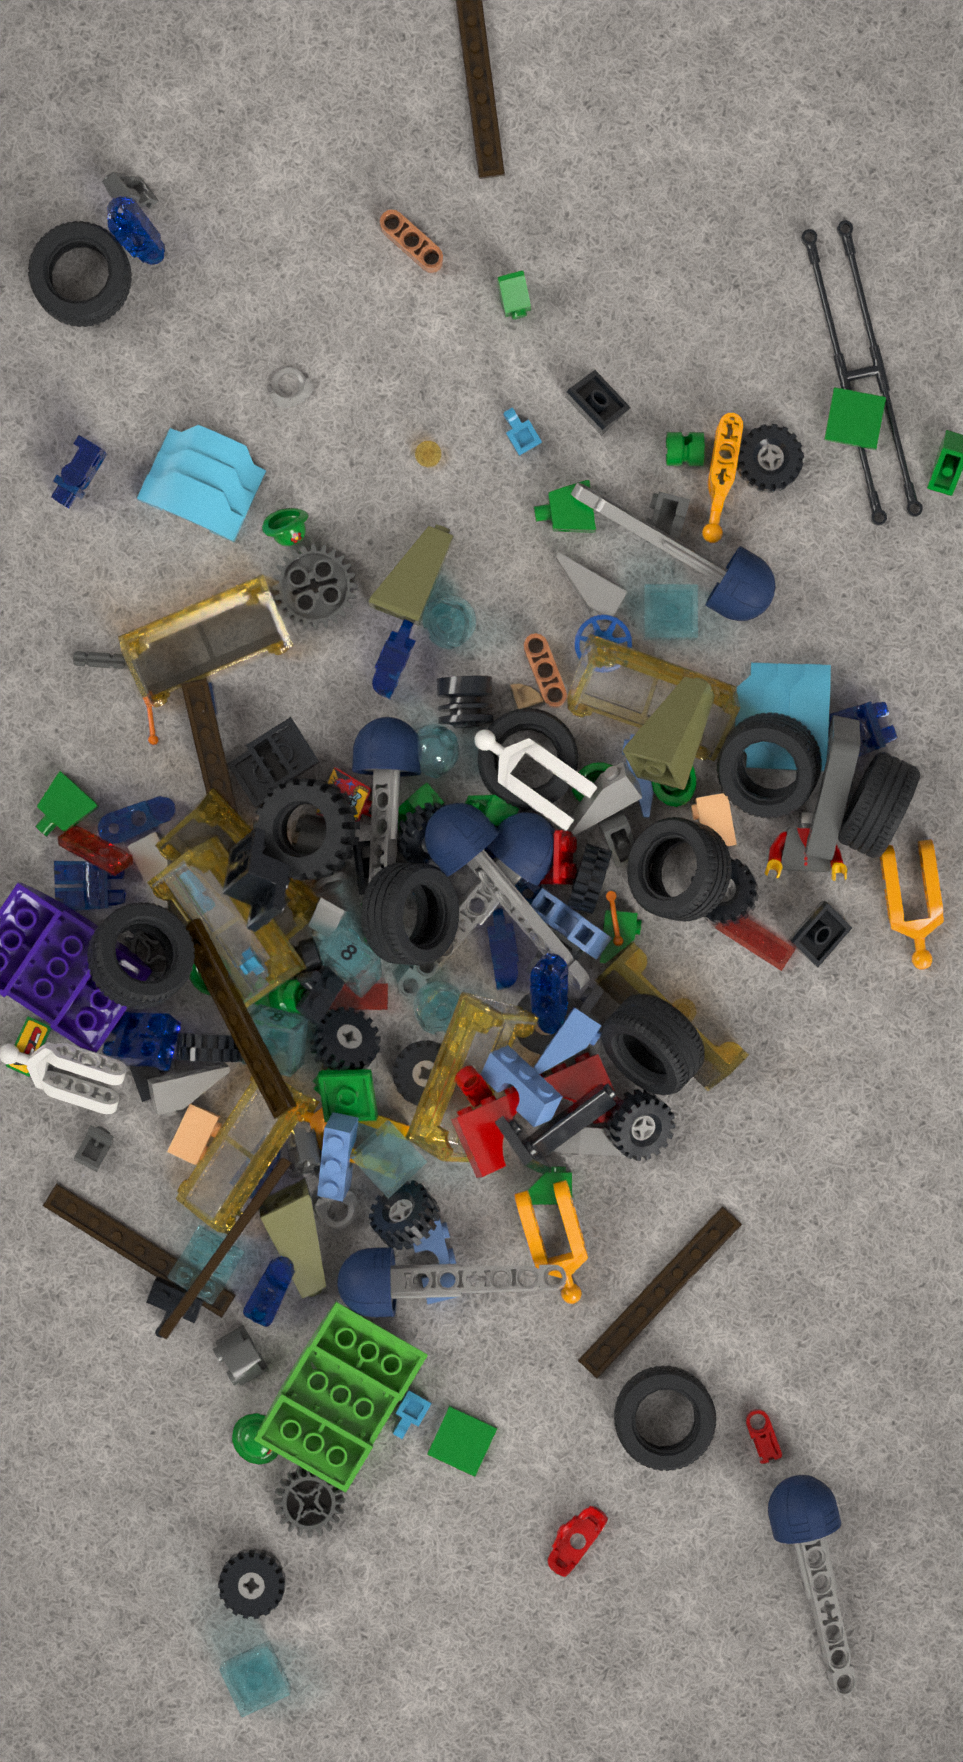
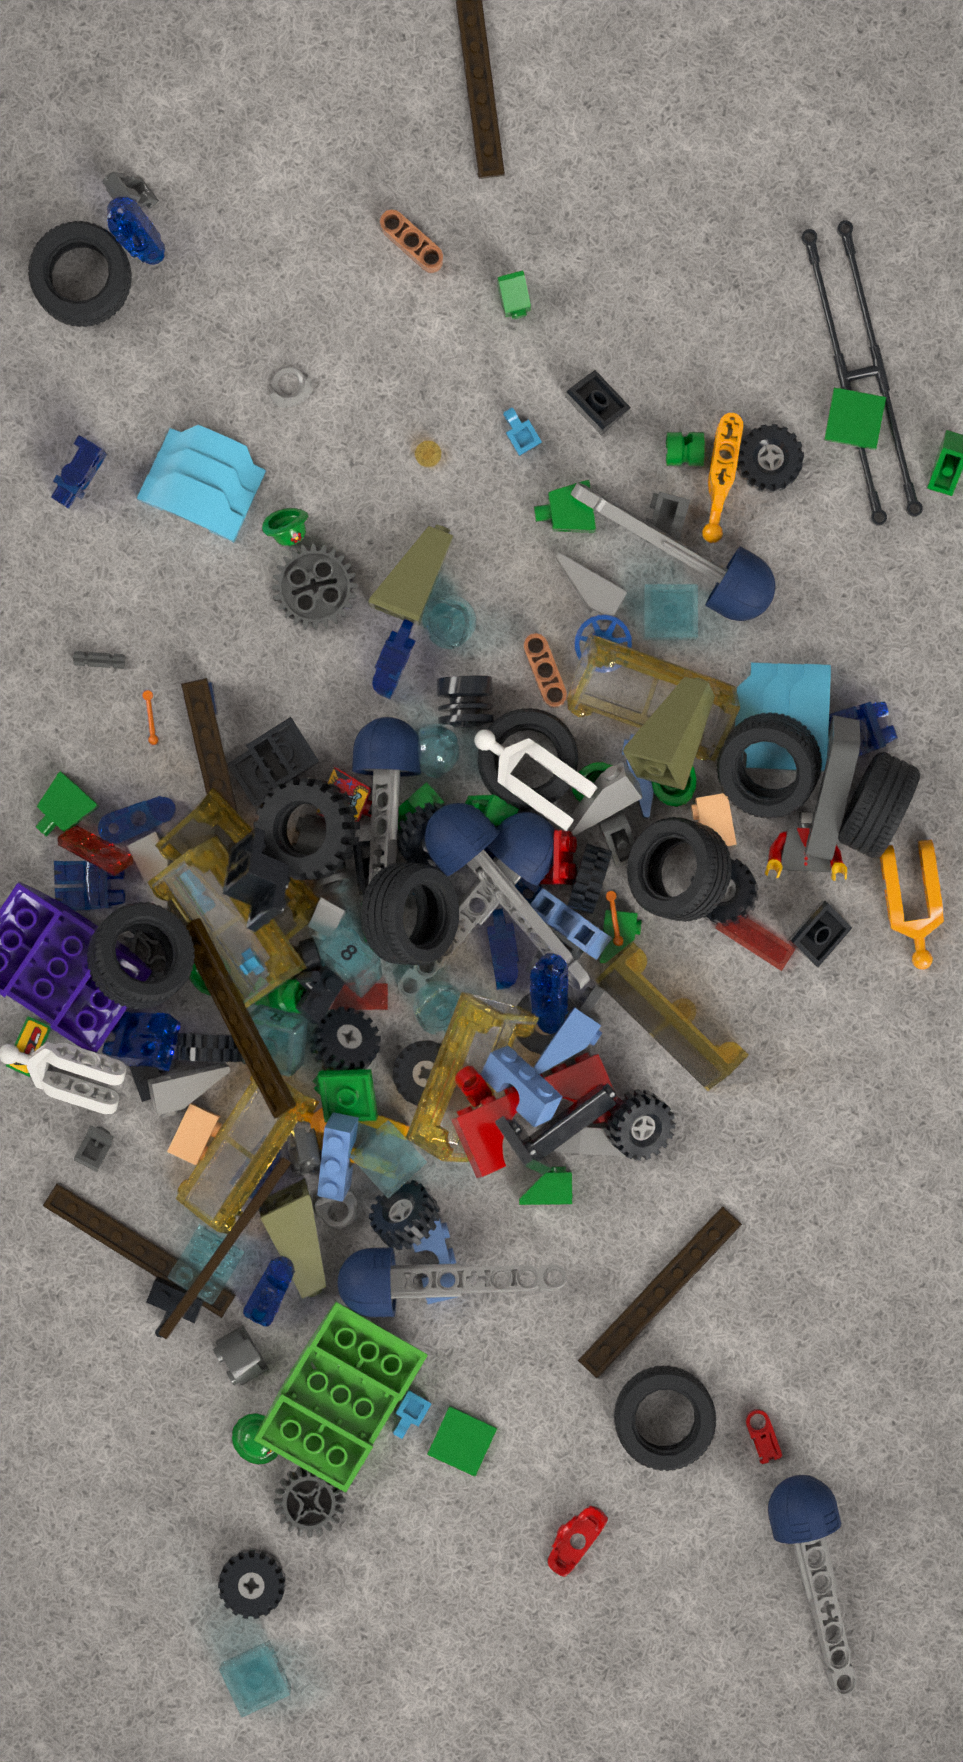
(204, 639): clear smoke windscreen -> none
(525, 696): tan tile -> none
(569, 1261): light orange piece -> none
(653, 1044): black tyre -> none

